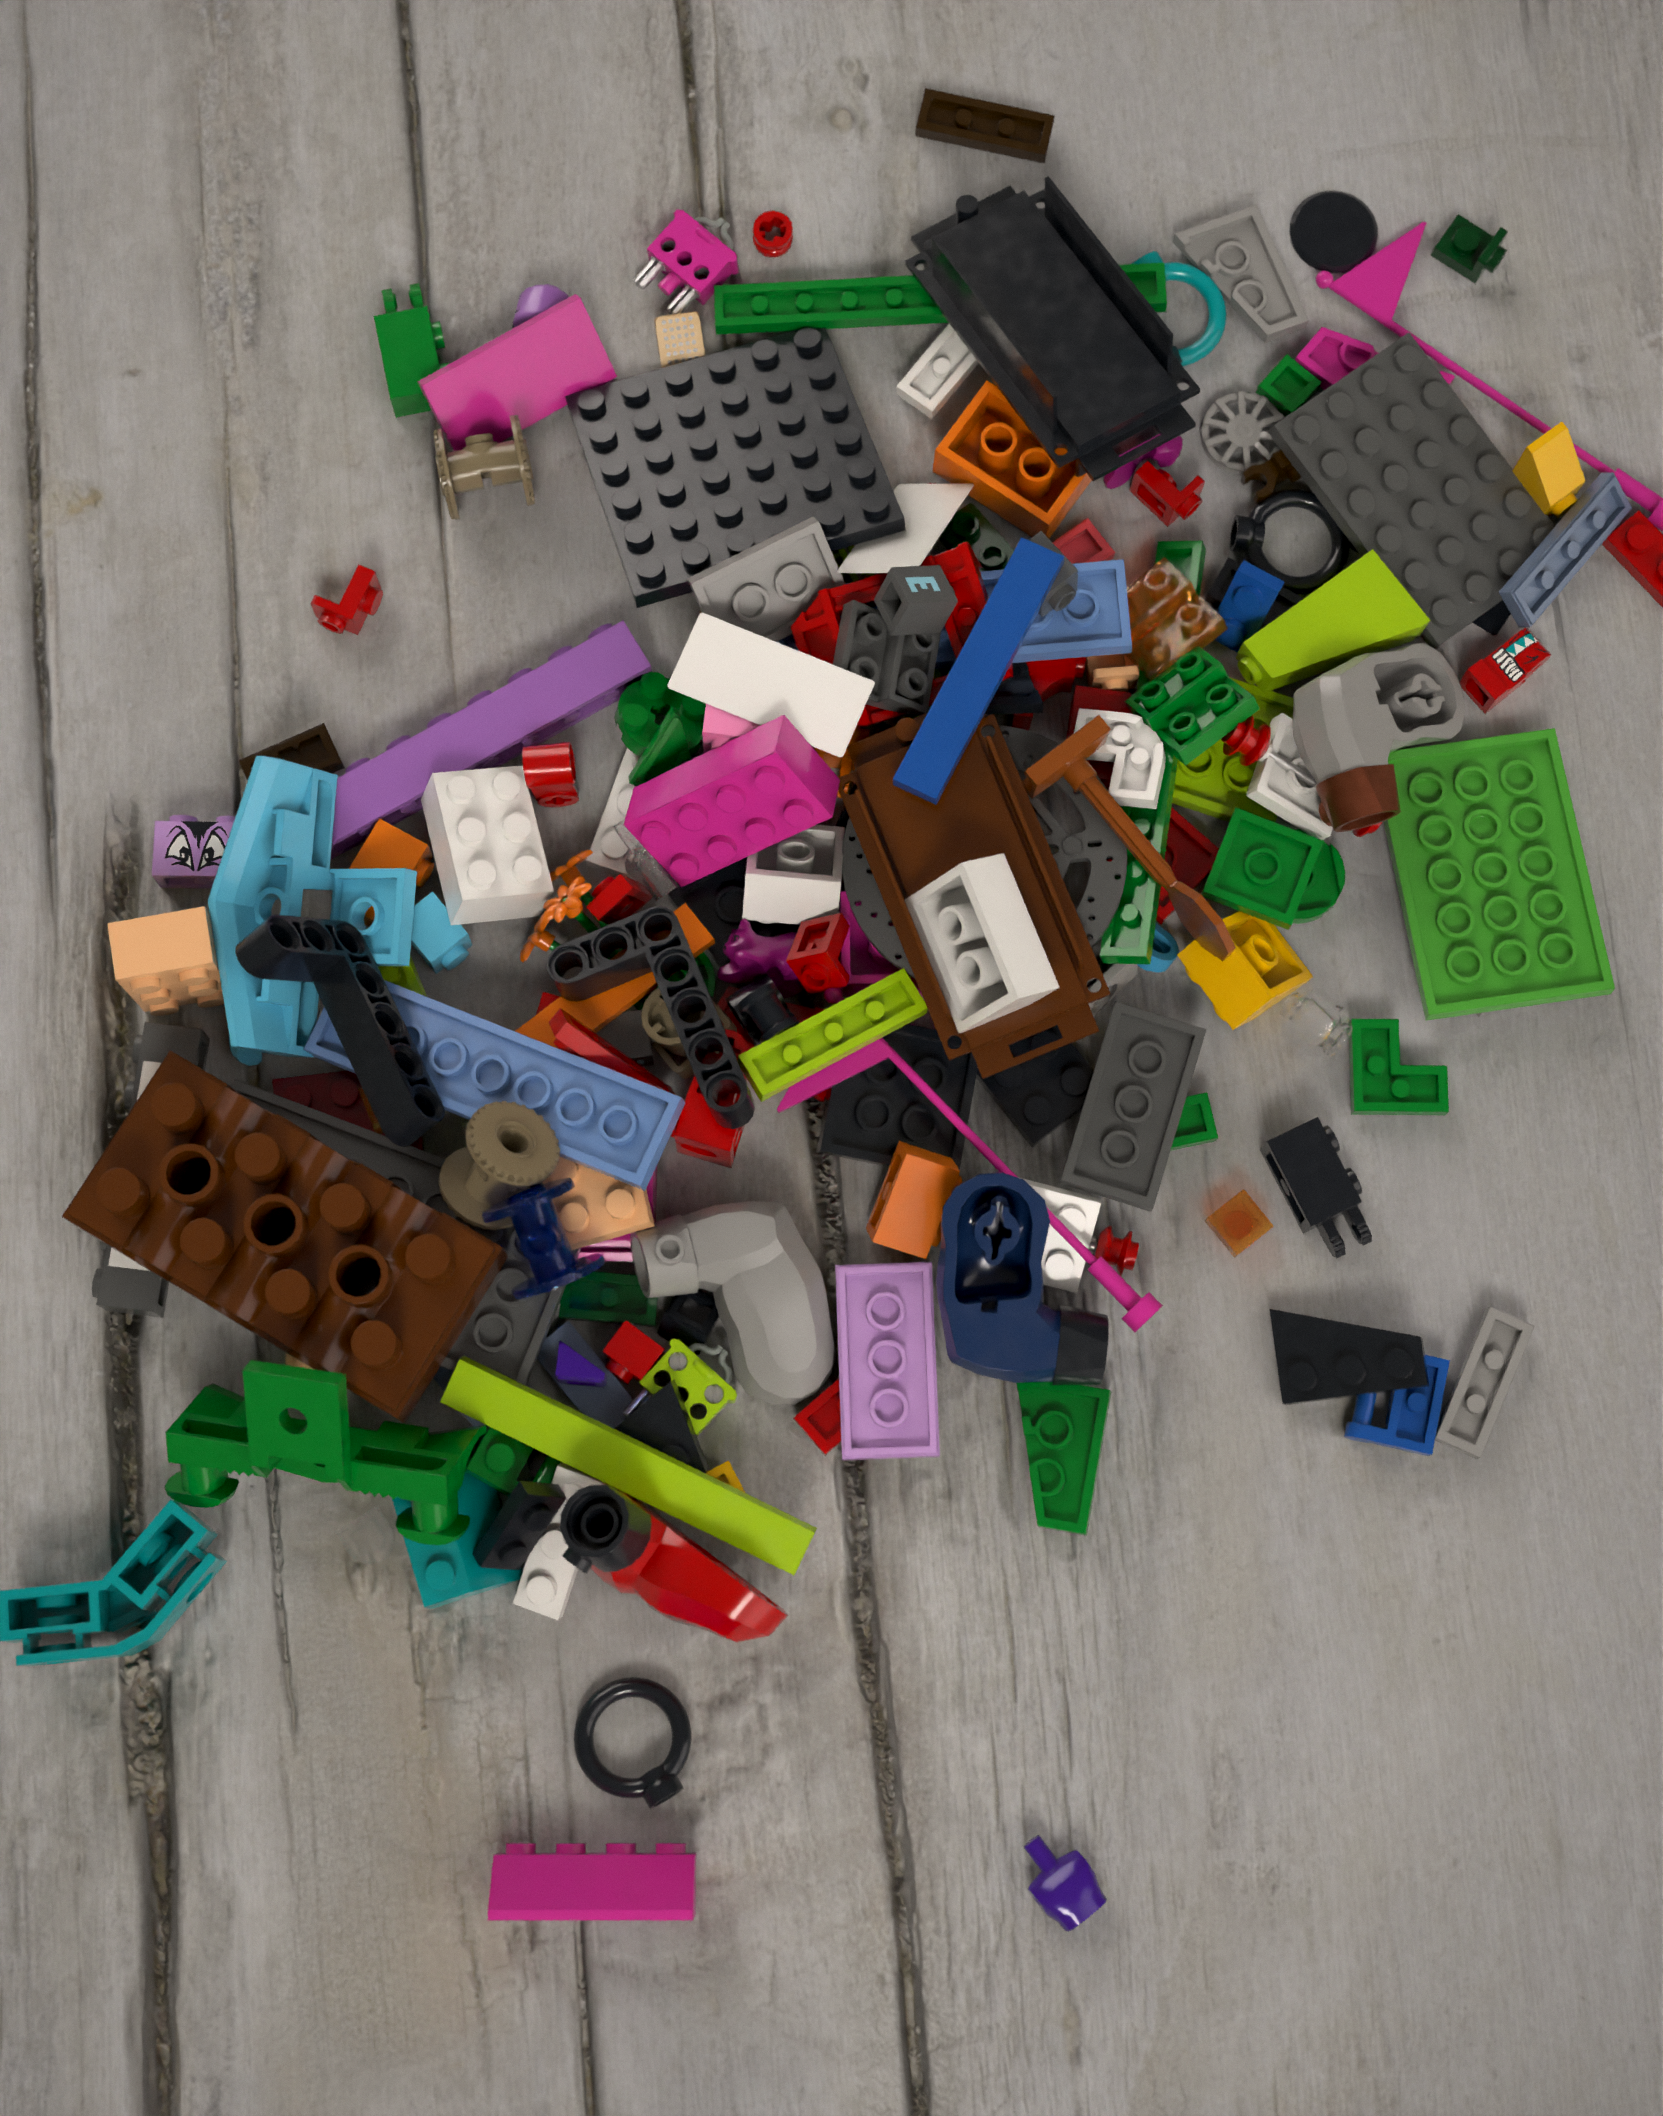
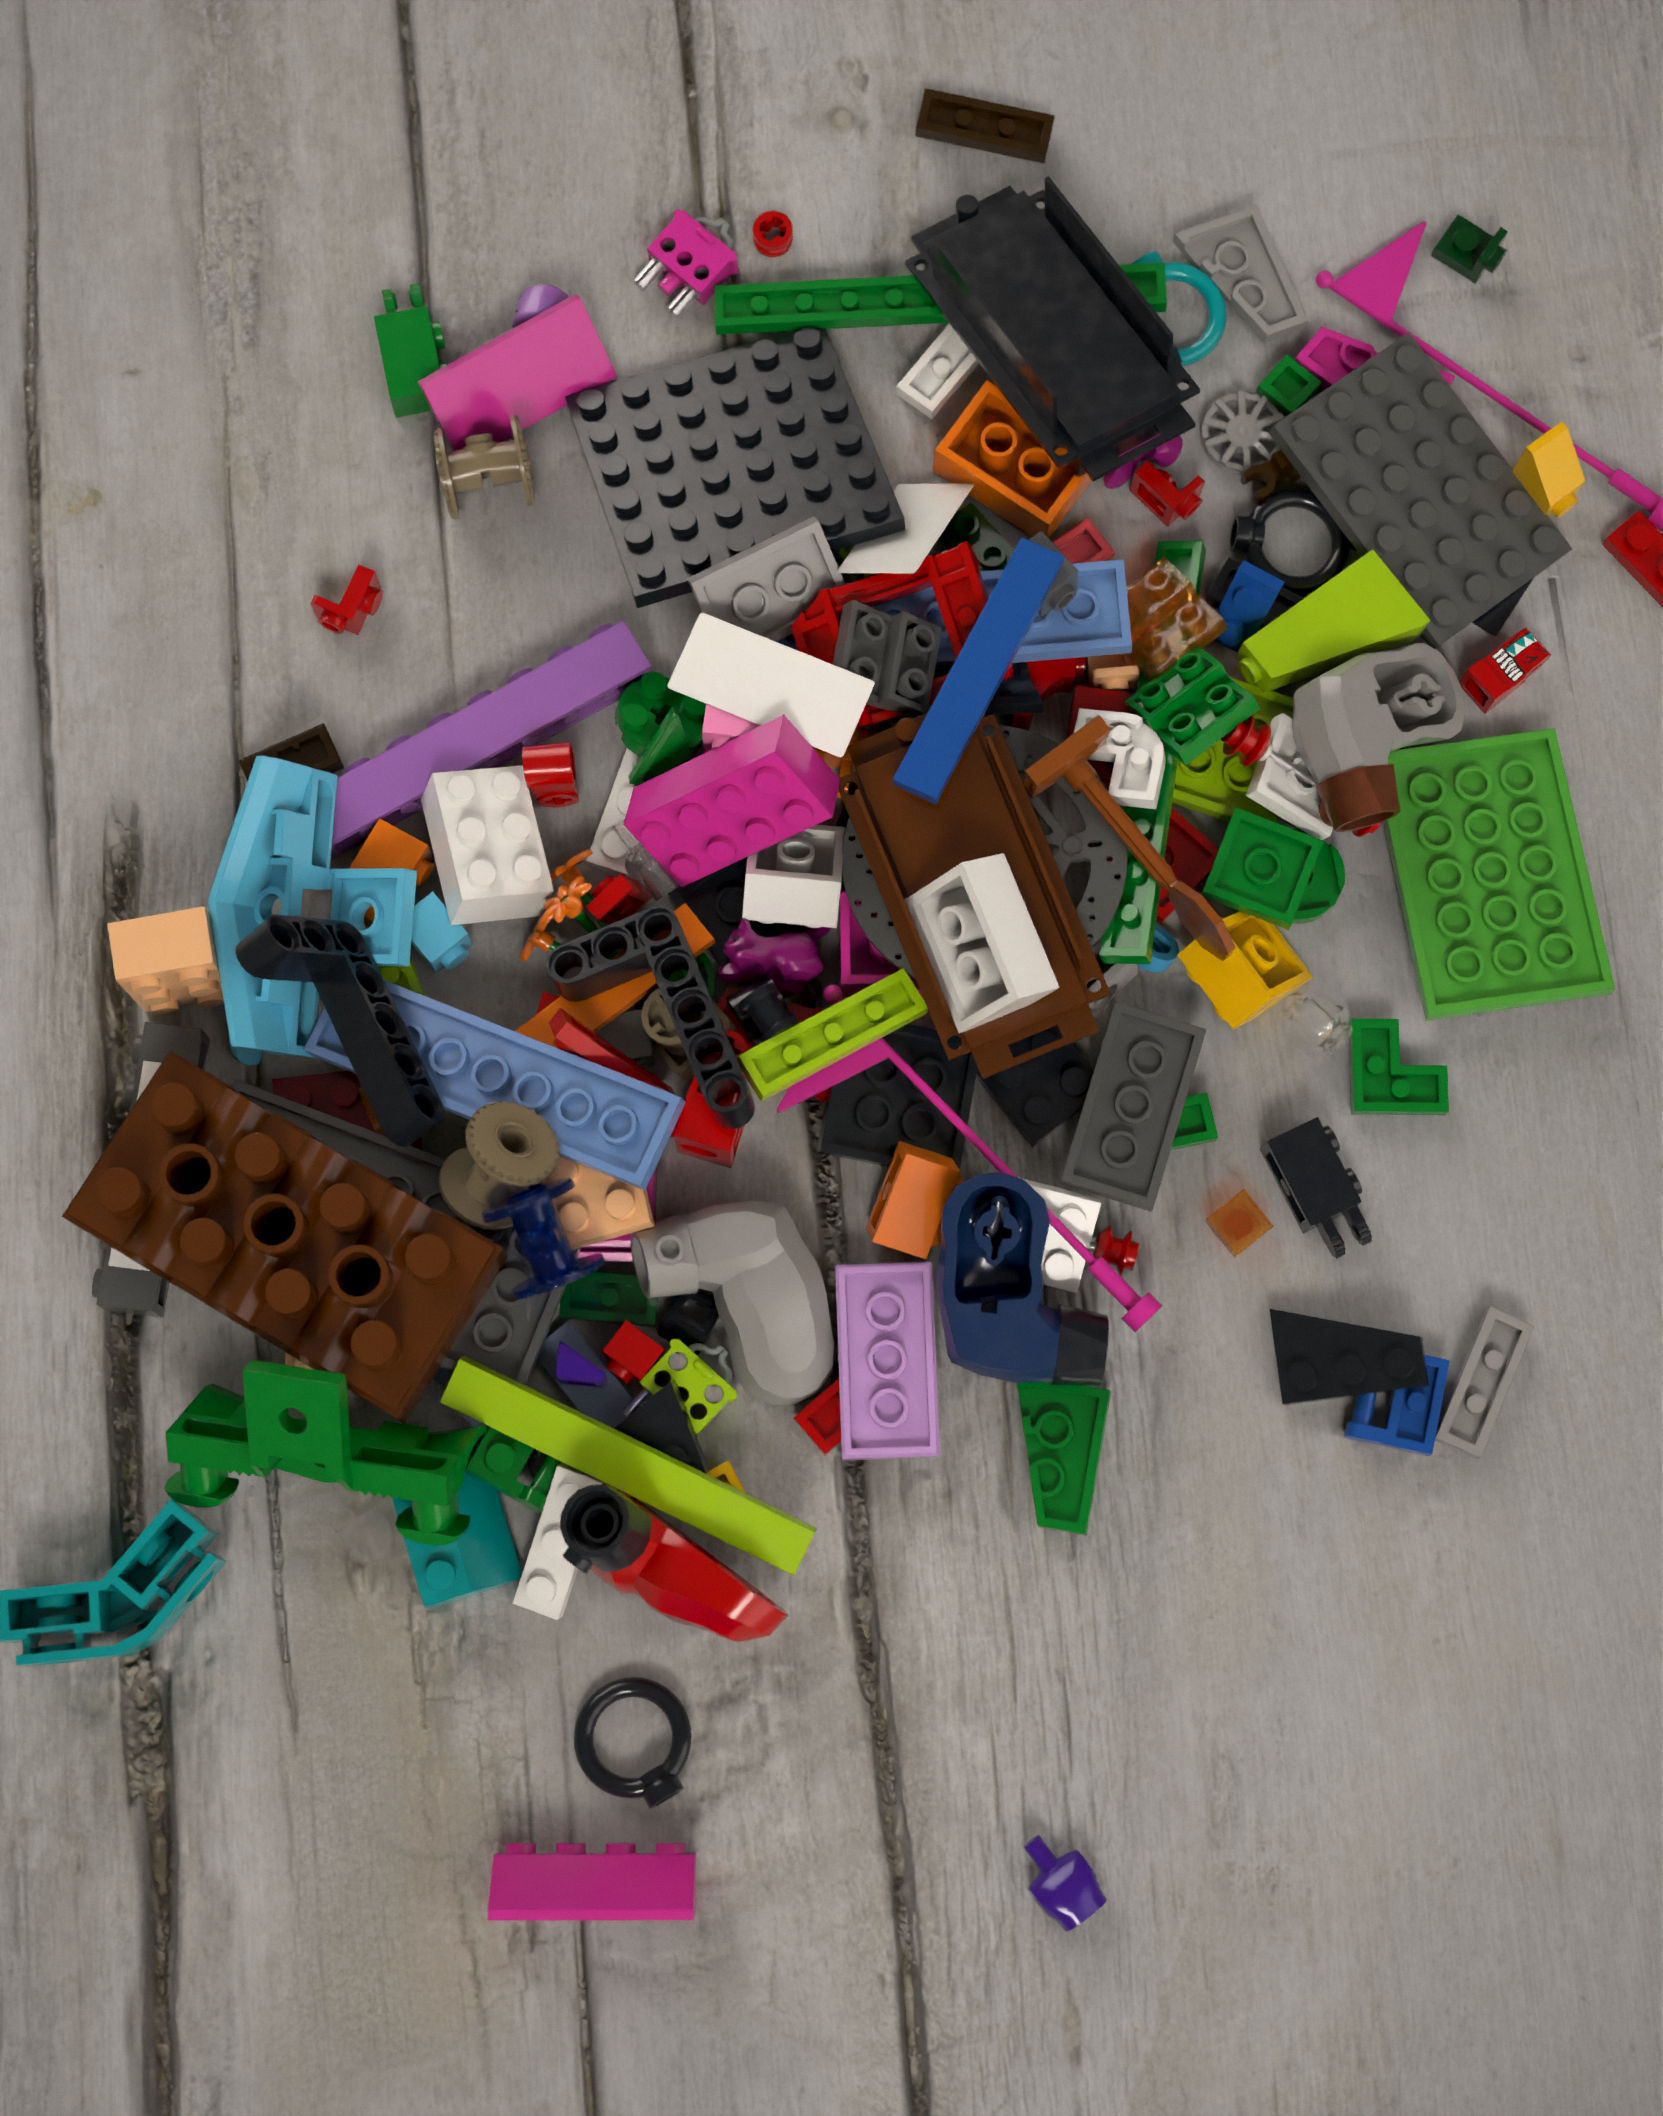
(189, 850): lavender brick -> none
(519, 1525): black plate -> none
(679, 338): tan slope -> none
(816, 953): red bracket -> none
(915, 600): dark grey brick -> none
(1333, 231): black piece -> none
(1565, 550): sand blue tile -> none

